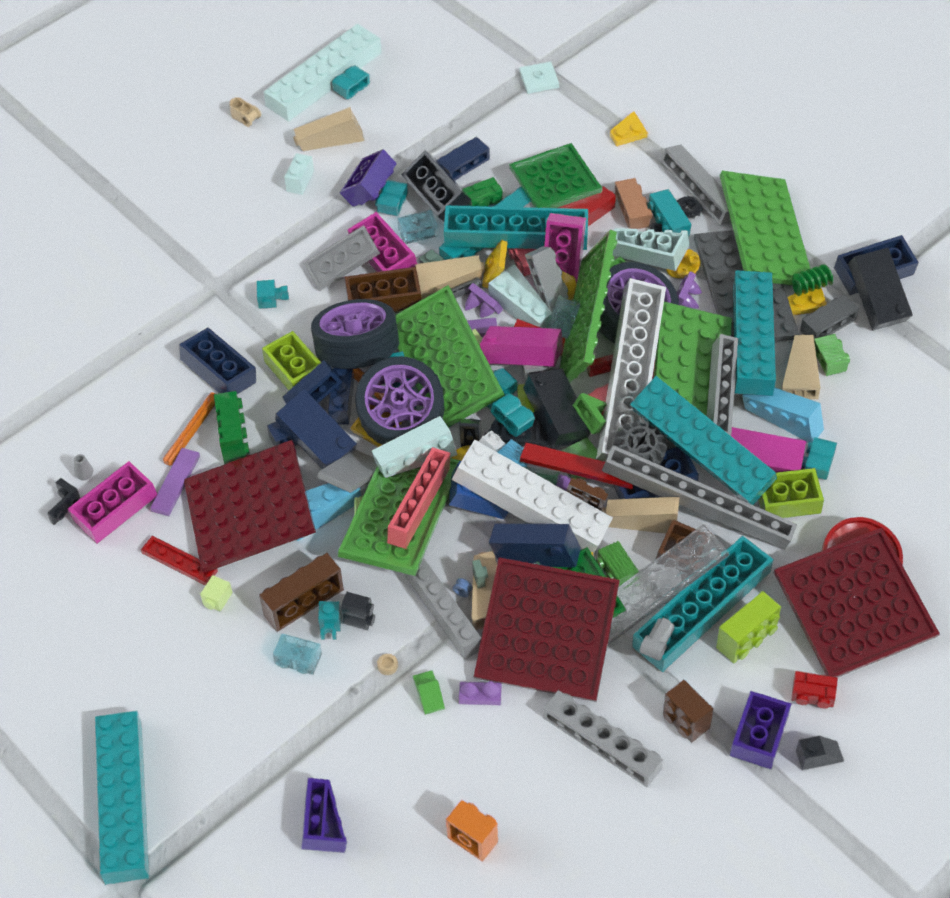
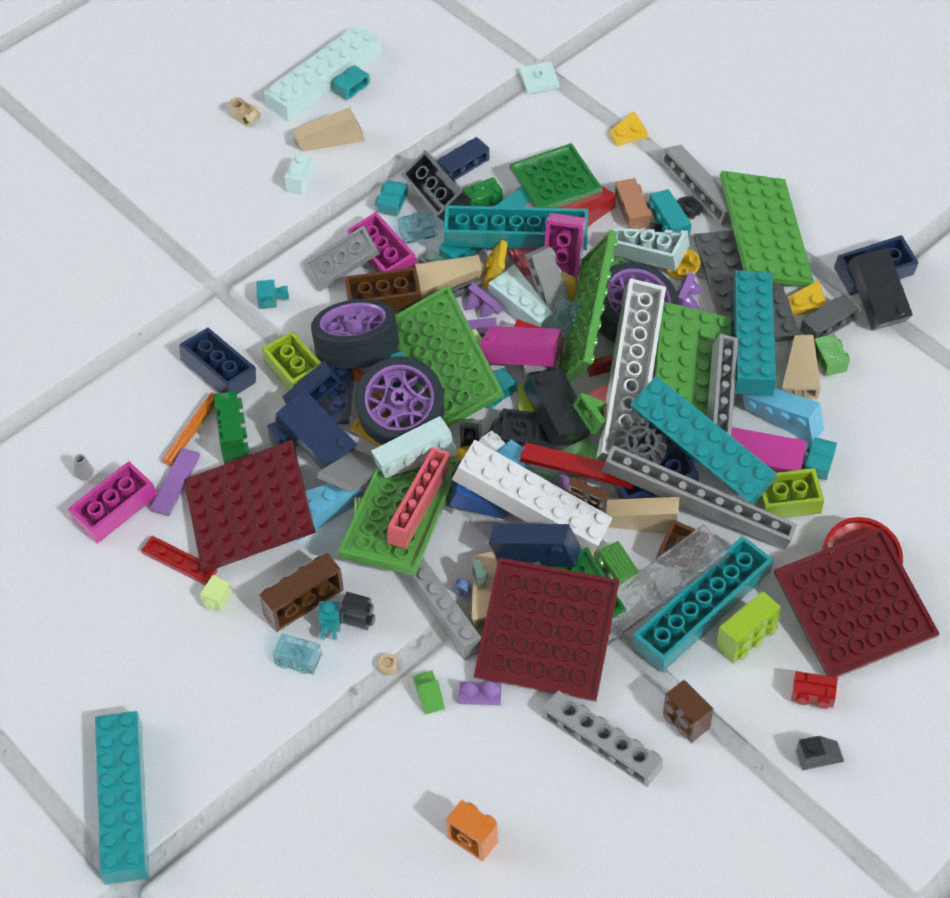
(69, 496): black bracket -> none
(321, 819): dark purple wedge -> none
(368, 178): dark purple brick -> none
(512, 414): teal brick -> none
(656, 642): light grey piece -> none
(760, 729): dark purple brick -> none
(812, 279): green piece -> none

